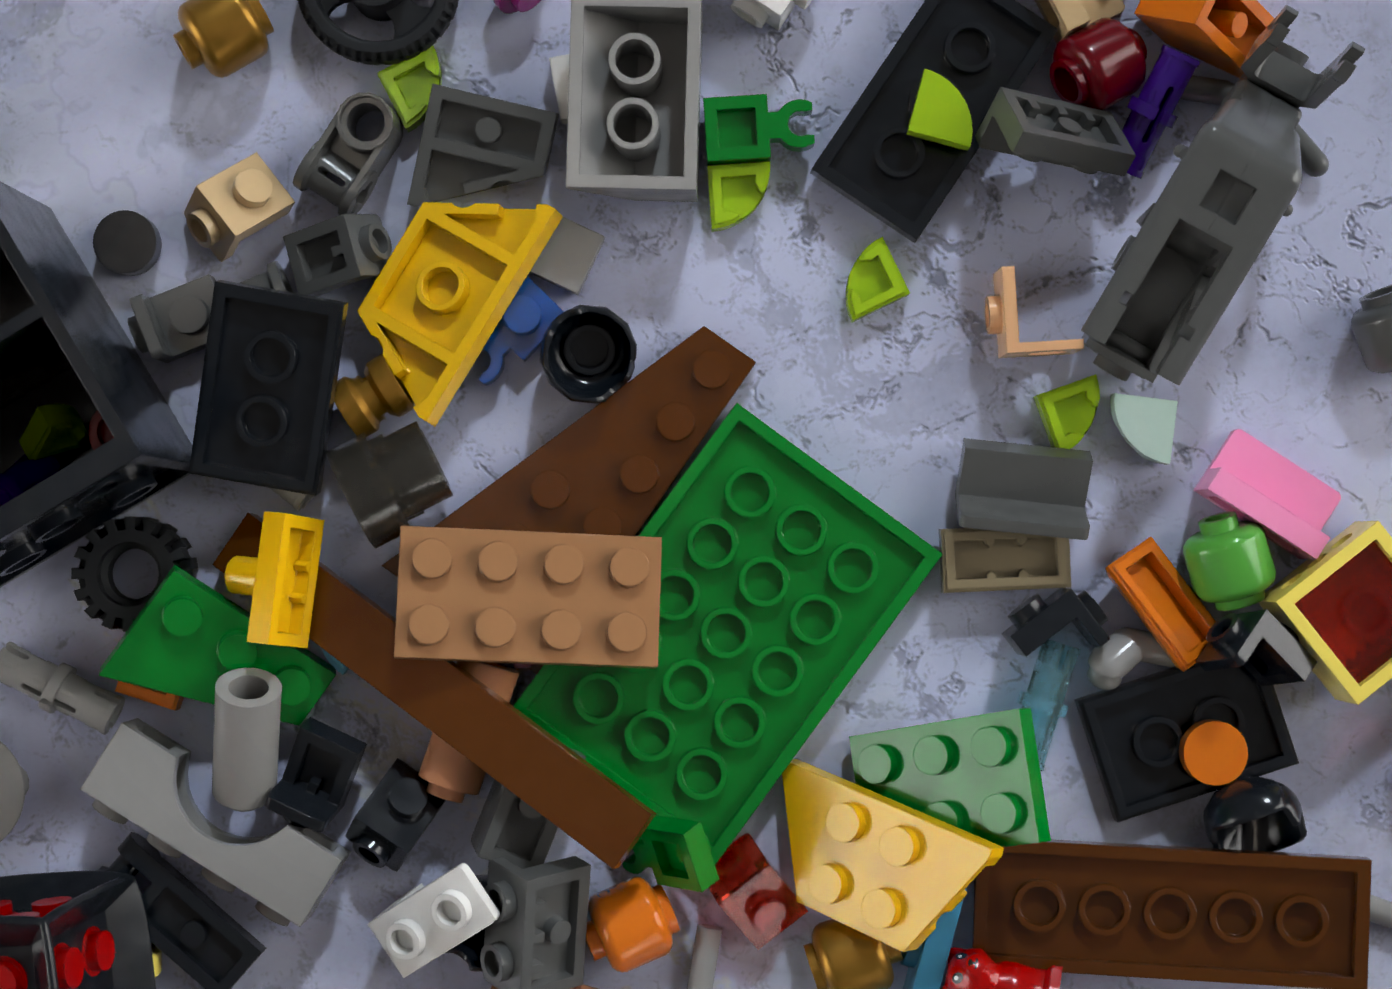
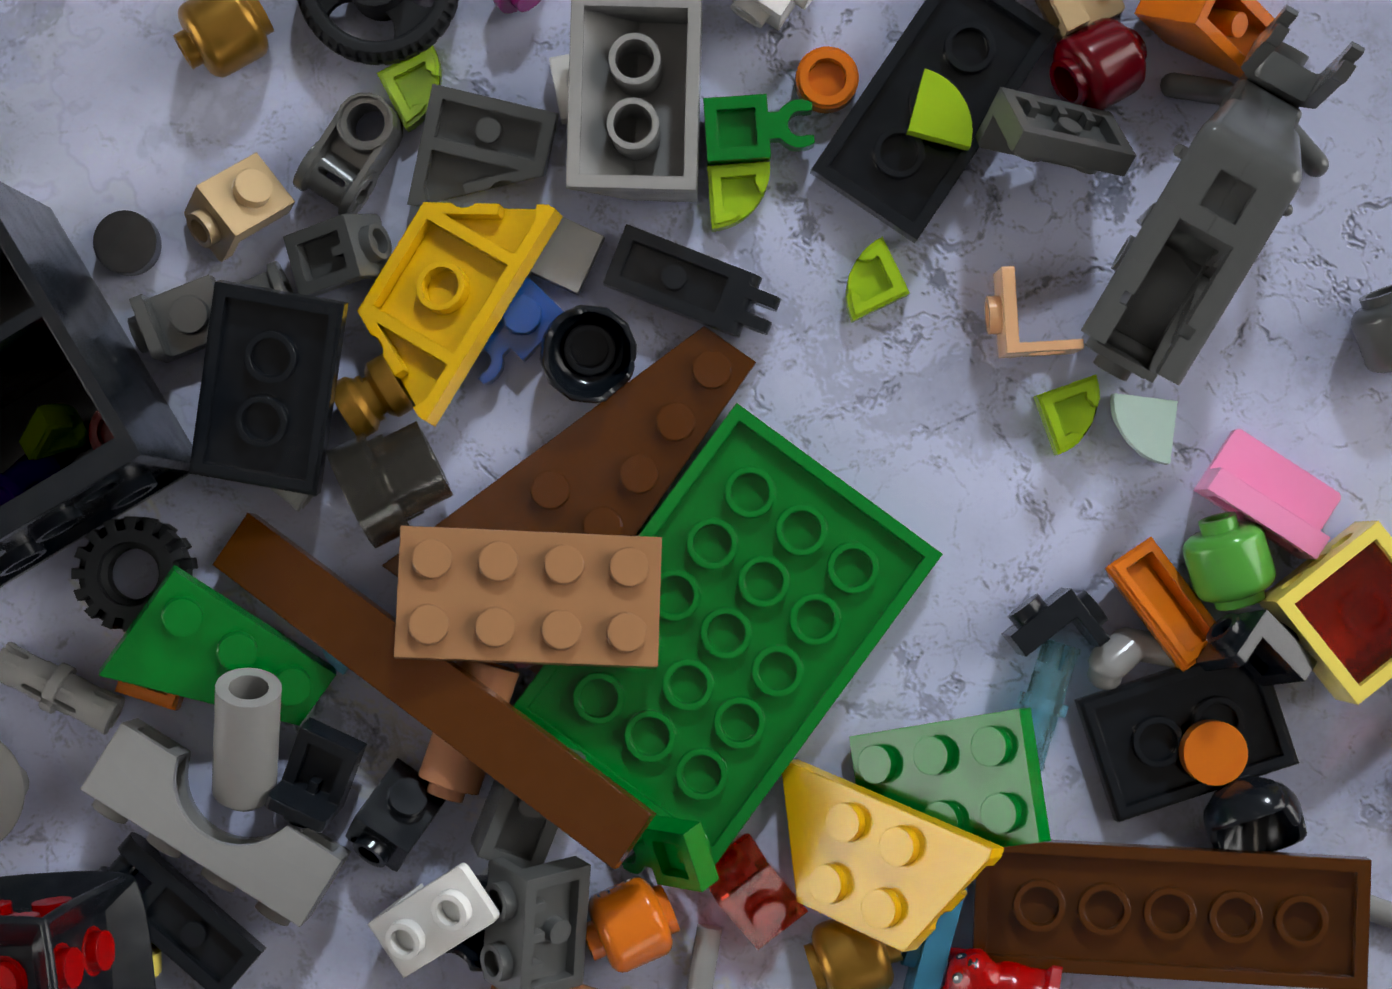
(280, 579): yellow tile -> none
(688, 283): none -> black hinge
(827, 79): none -> orange tile
(1002, 561): dark tan plate -> none
(1023, 489): dark grey panel -> none
(1155, 105): dark purple pin -> none

